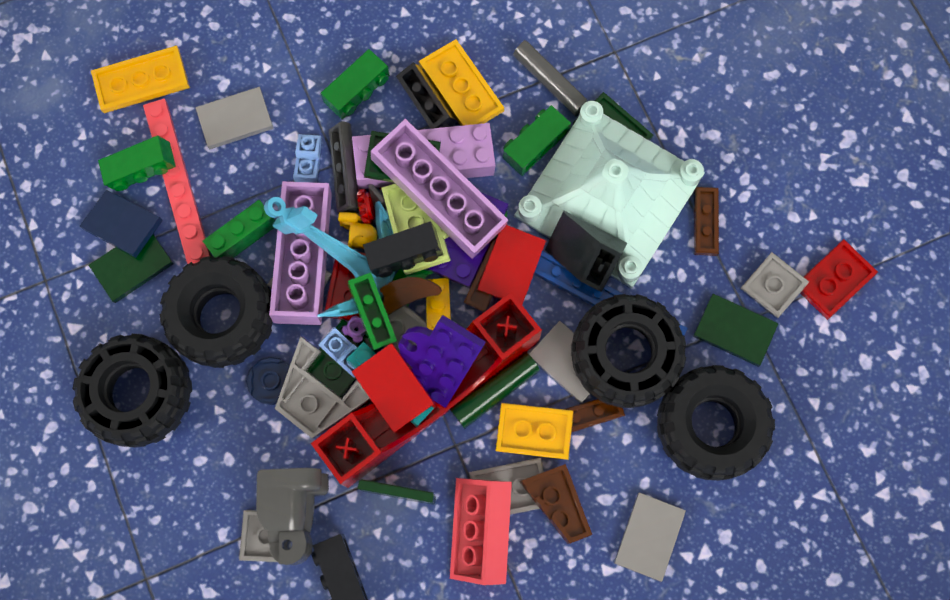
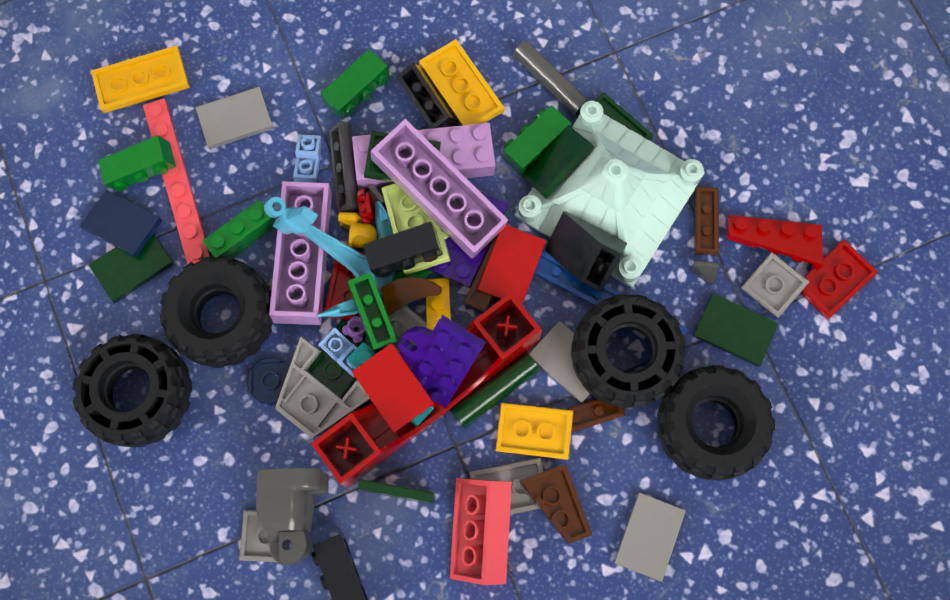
(557, 161): none -> dark green tile
(705, 270): none -> dark grey slope
(788, 238): none -> red wing

